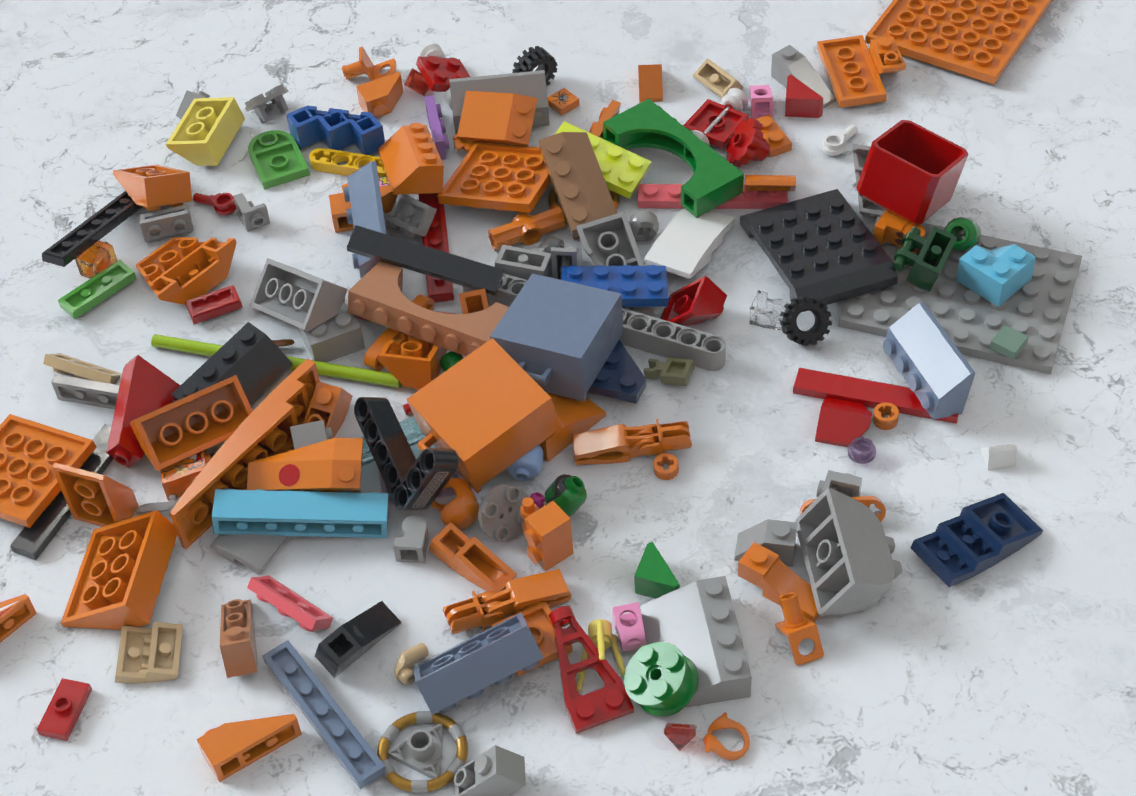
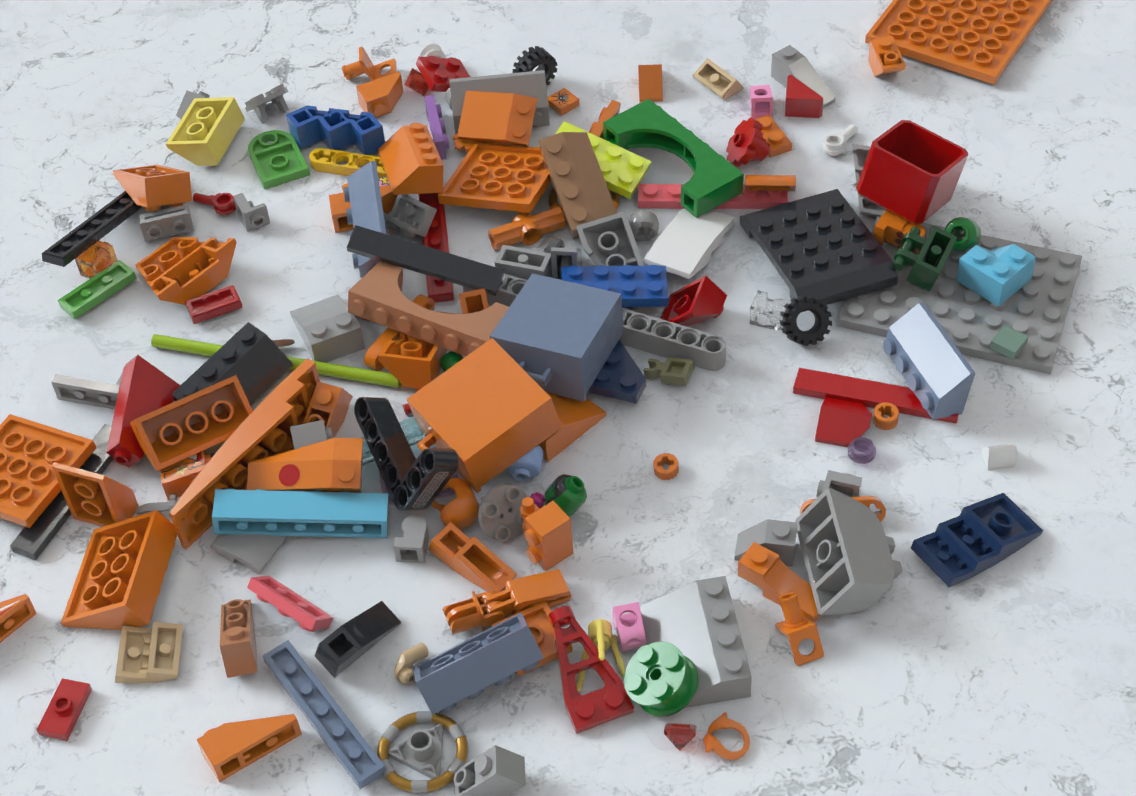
(81, 369): tan plate -> none
(296, 296): light grey slope -> none
(622, 443): orange arm -> none
(653, 575): green slope -> none
(716, 122): red plate -> none
(851, 71): orange plate -> none

